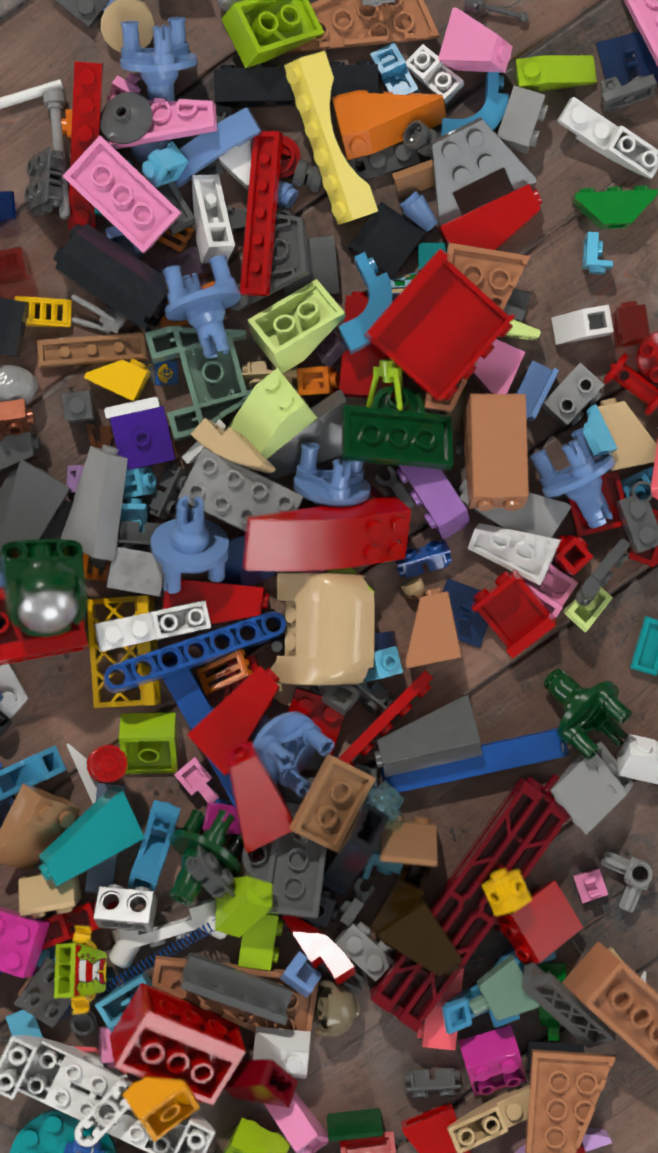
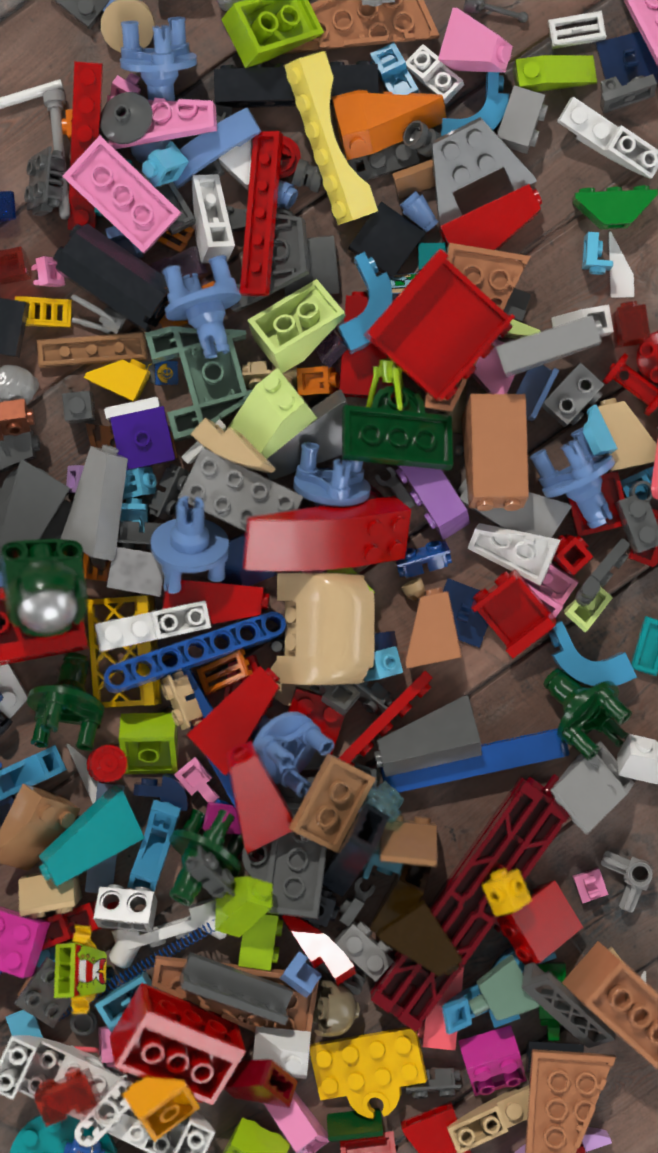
(47, 273): none -> bright pink tile
(59, 1097): none -> clear red brick
(66, 703): none -> dark green piece
(169, 791): none -> dark blue brick
(175, 691): none -> tan hinge
(368, 1068): none -> yellow plate
(549, 345): none -> light grey slope
(576, 30): none -> white tile
(614, 669): none -> dark azure arch
(620, 274): none -> white sticker

